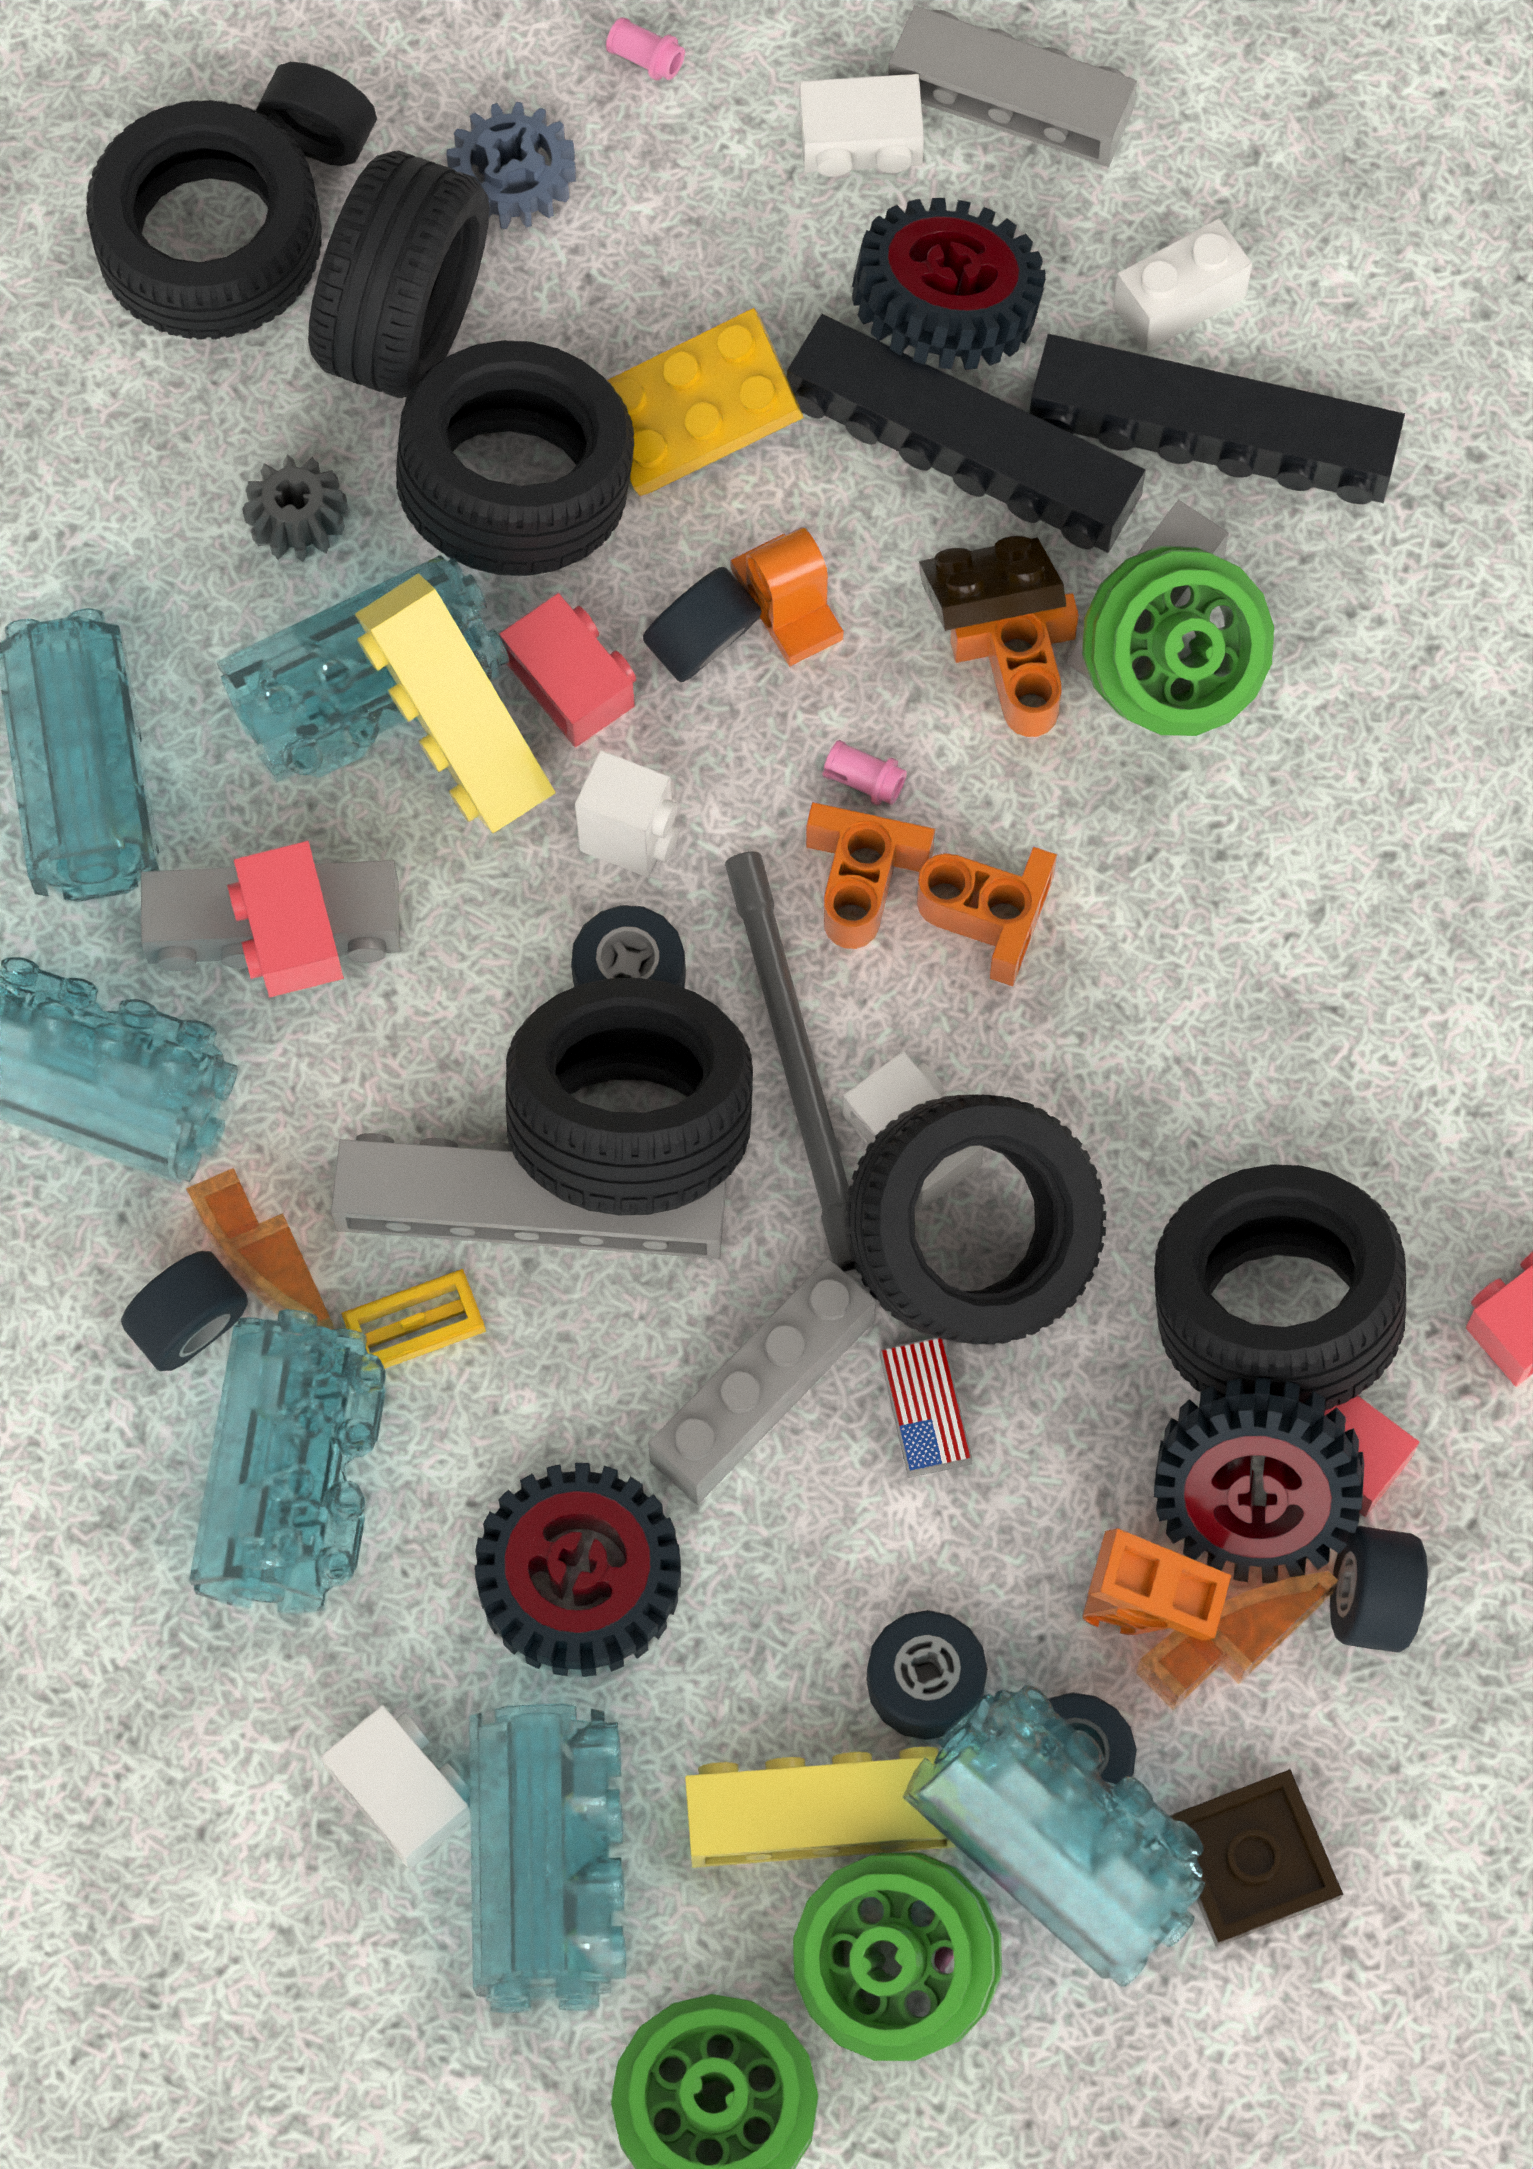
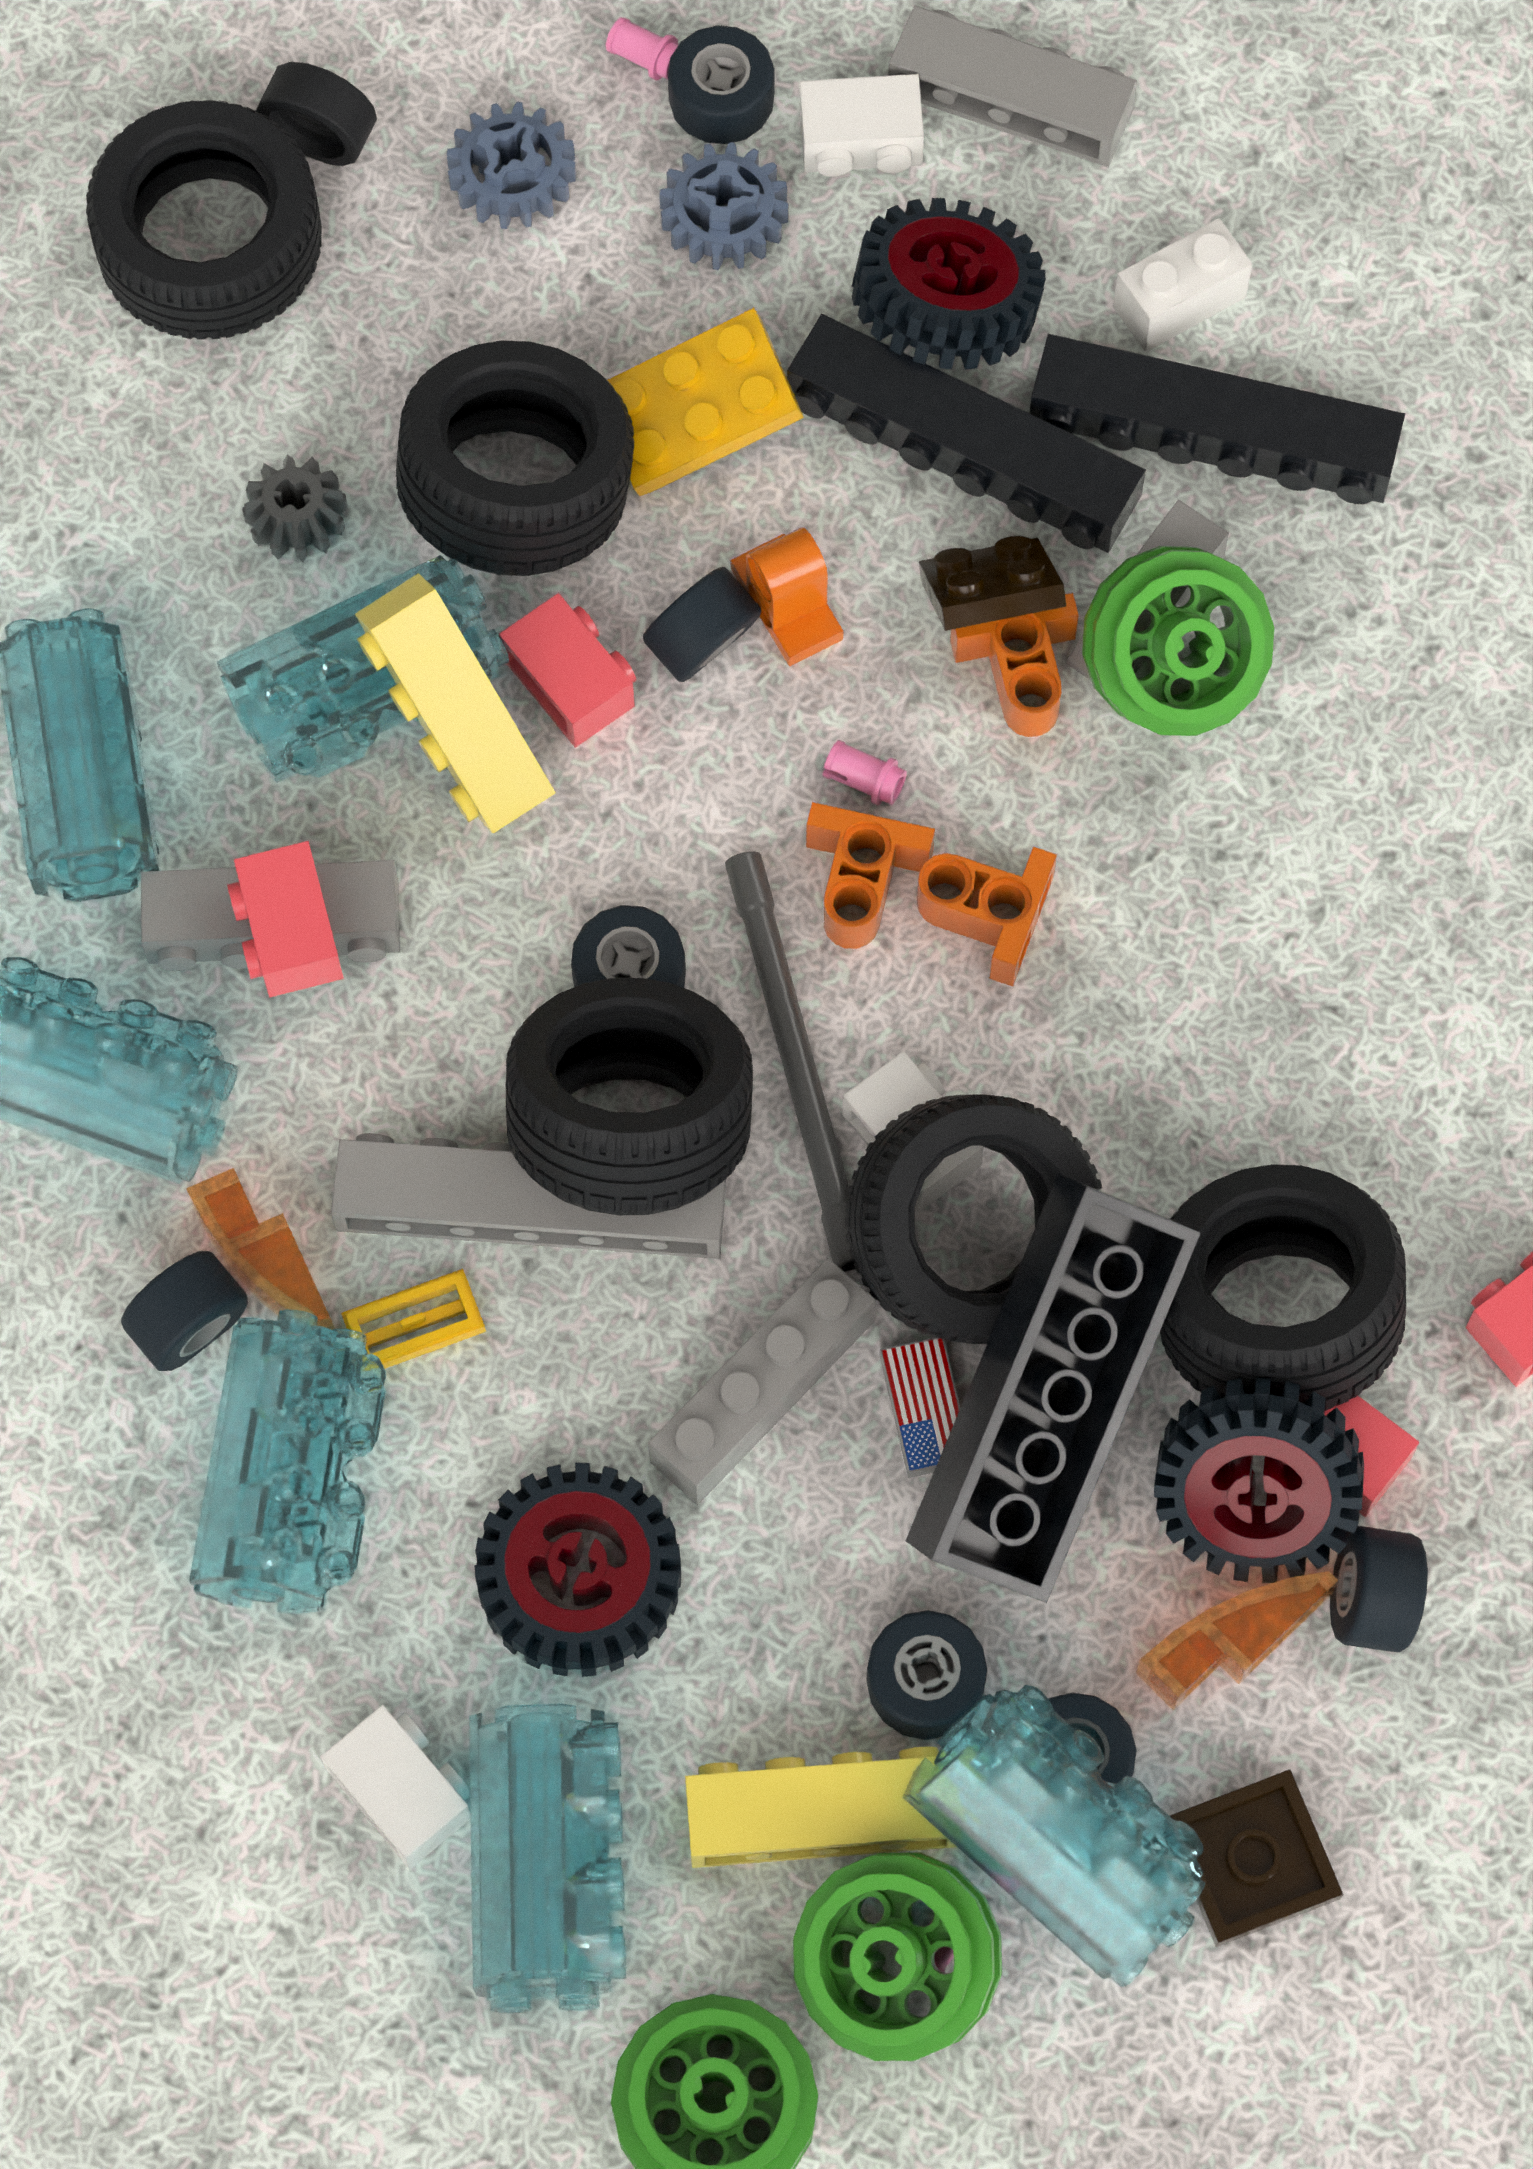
(398, 272): black tyre -> none
(626, 814): white brick -> none
(721, 84): none -> black wheel
(753, 210): none -> sand blue gear
(1052, 1388): none -> black brick
(1153, 1589): orange tile -> none

